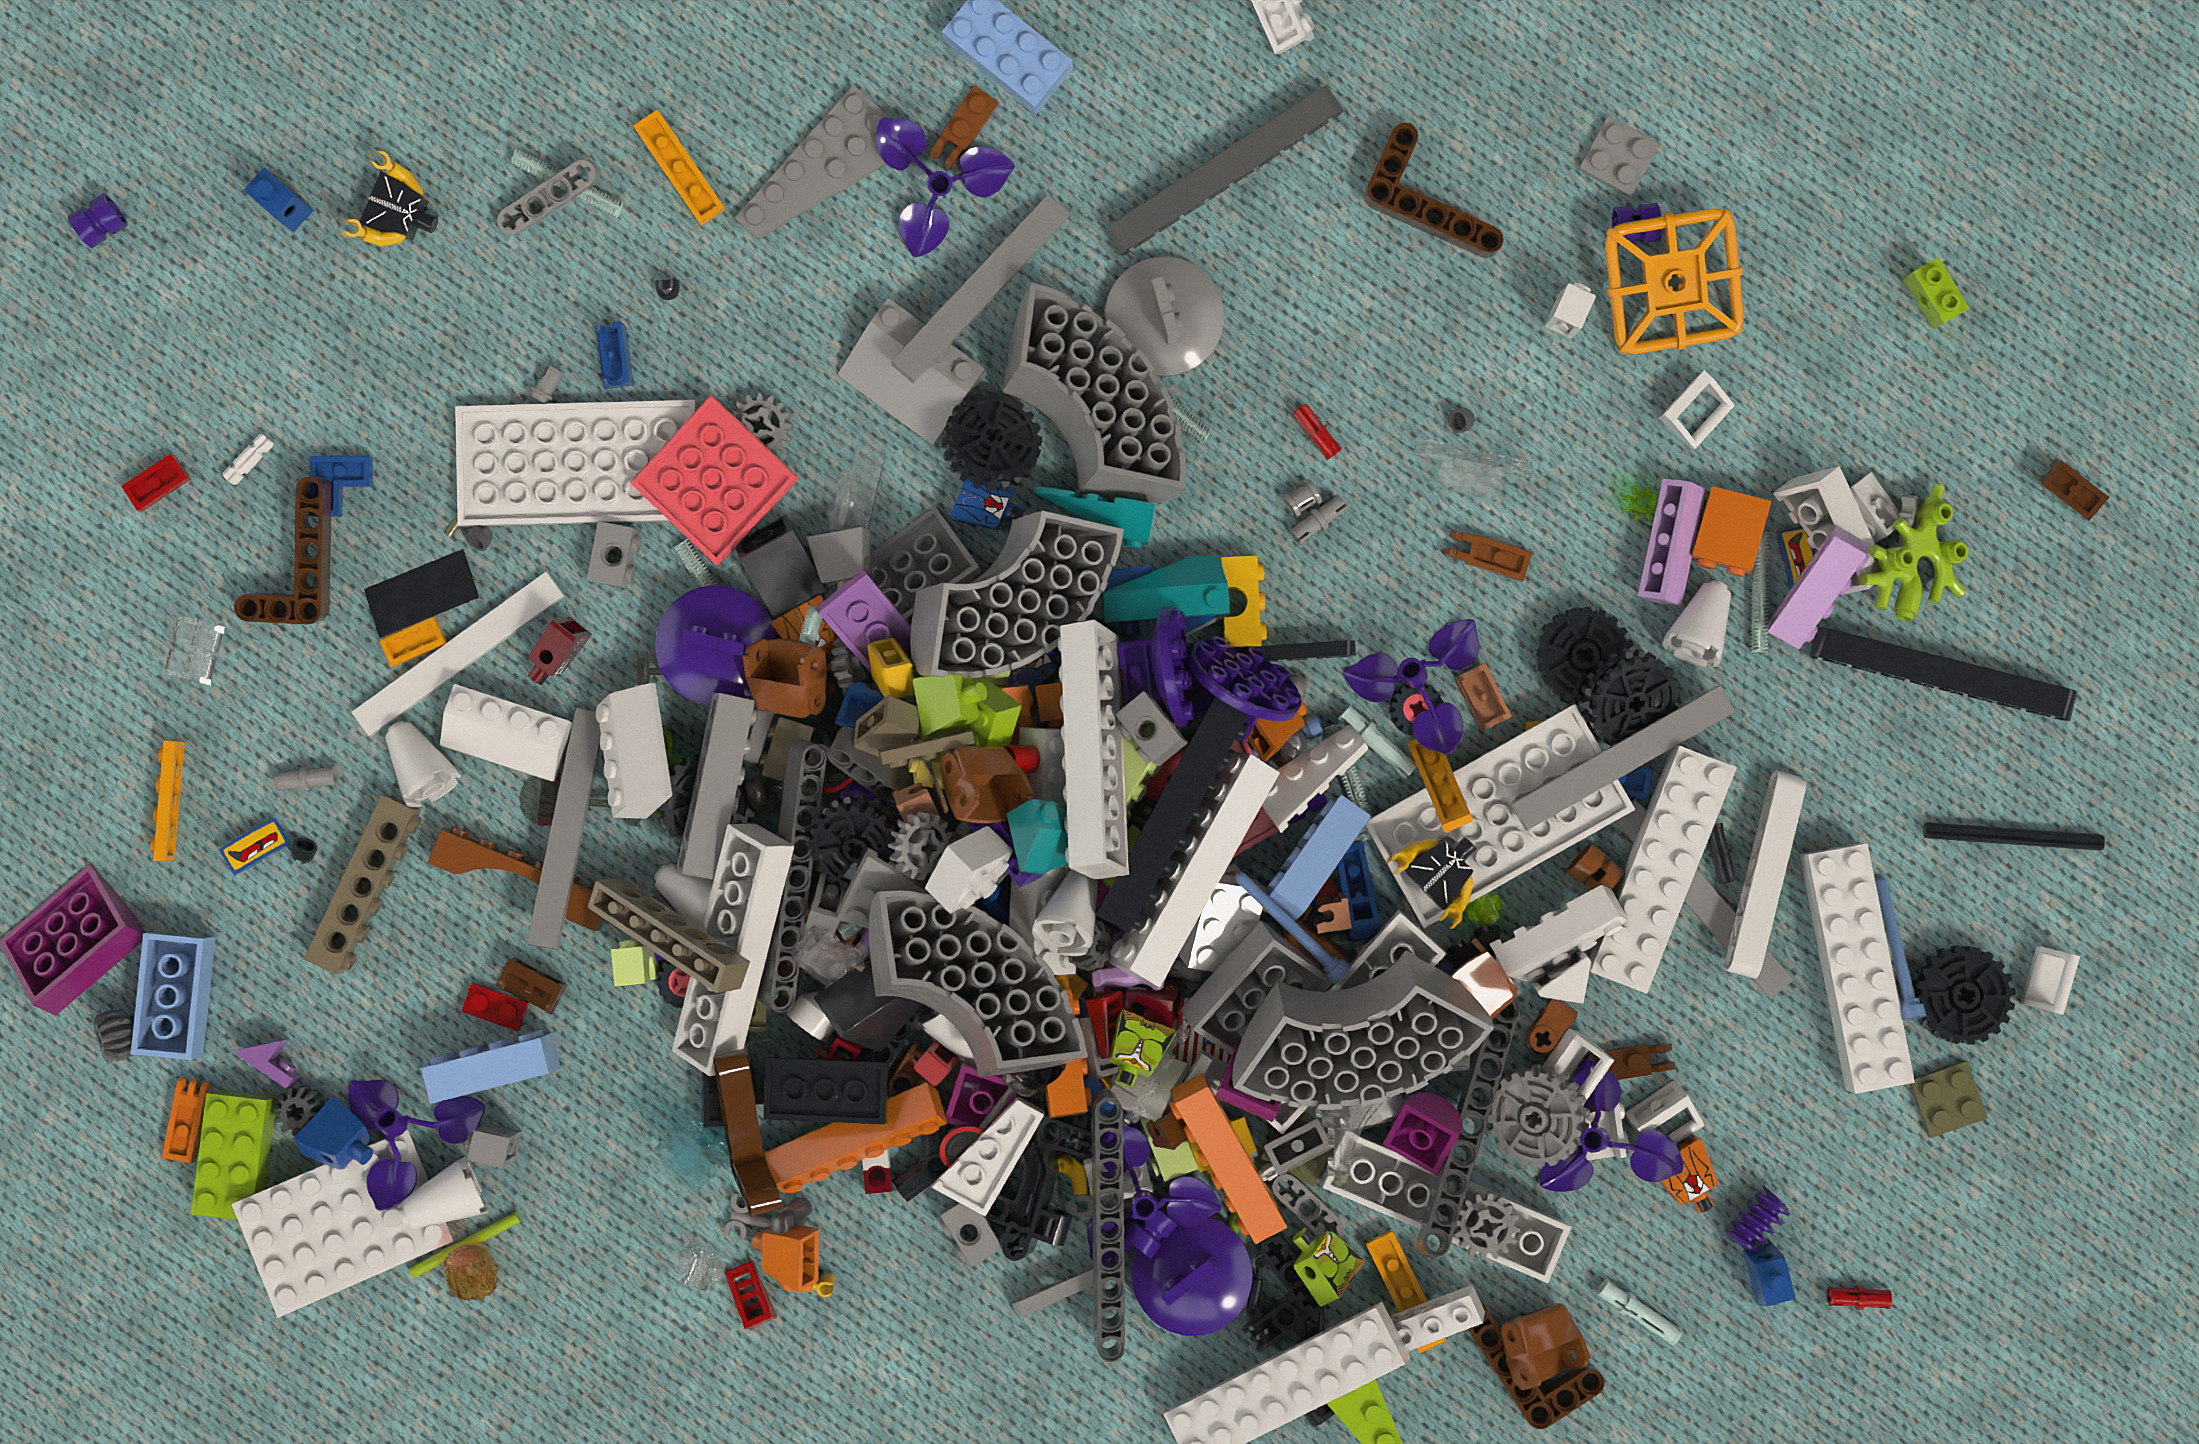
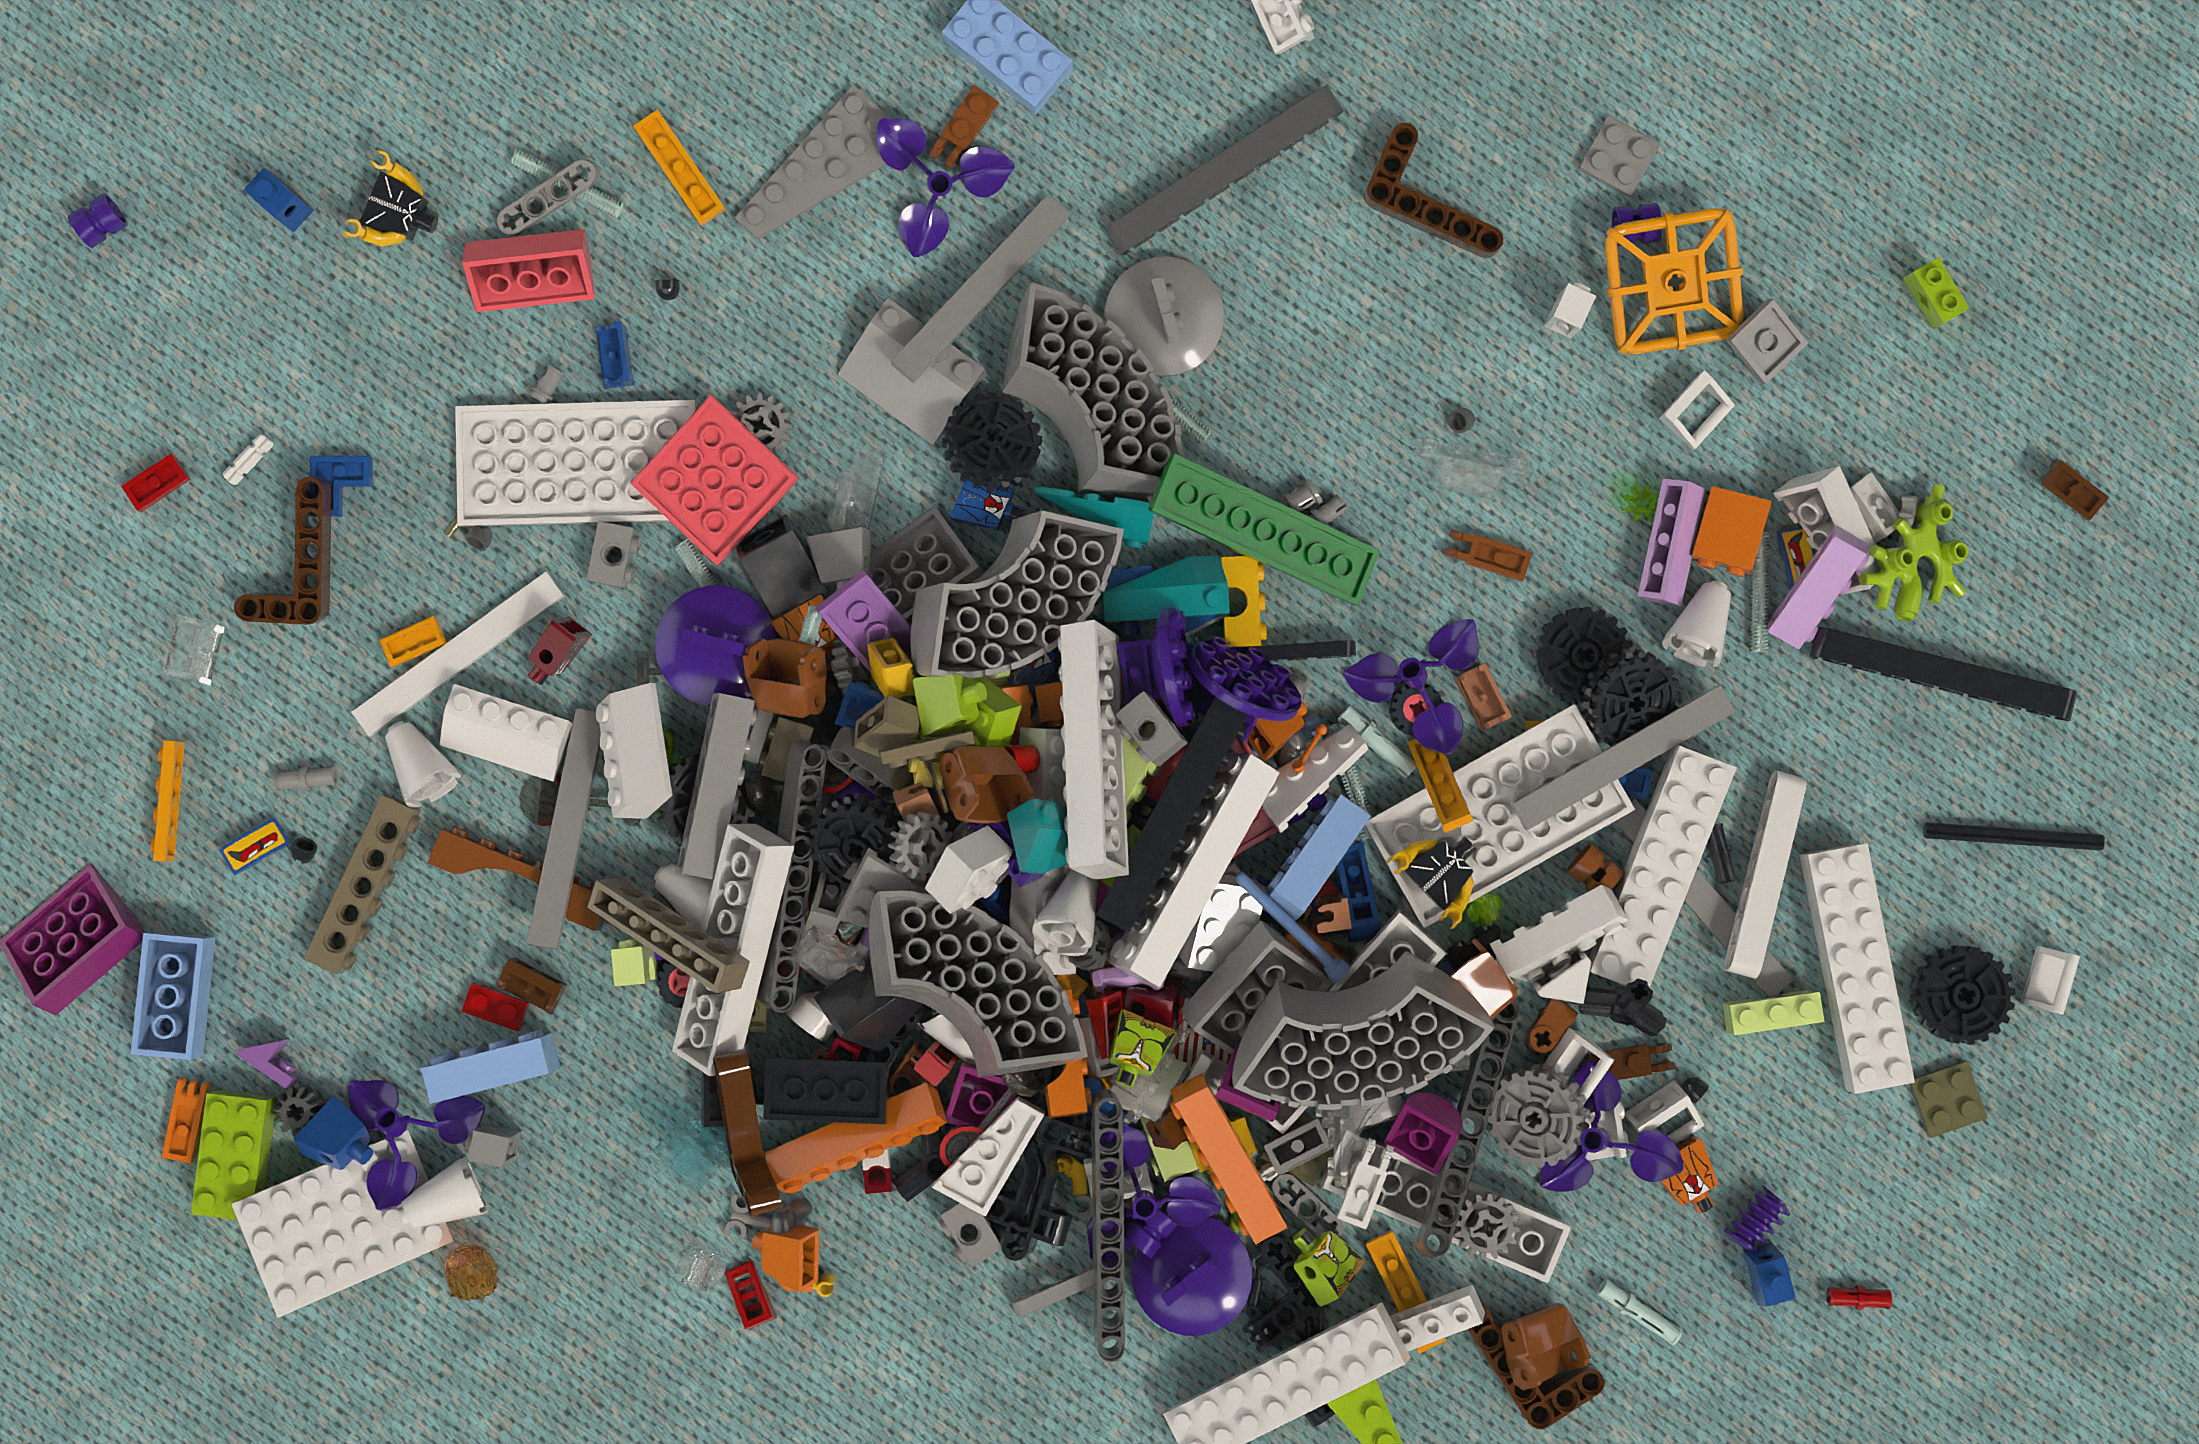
(114, 1035): dark grey gear -> none
(421, 593): black sticker -> none
(475, 1238): lime bar -> none
(529, 270): none -> coral slope
(1263, 529): none -> green plate
(1298, 766): none -> orange hinge
(1317, 431): red axle -> none
(1364, 1187): none -> white hinge
(1625, 1006): none -> black piece
(1695, 1088): none -> black hinge
(1767, 341): none -> light grey plate
(1773, 1013): none -> yellowish green arch
(1910, 1005): medium blue piece -> none

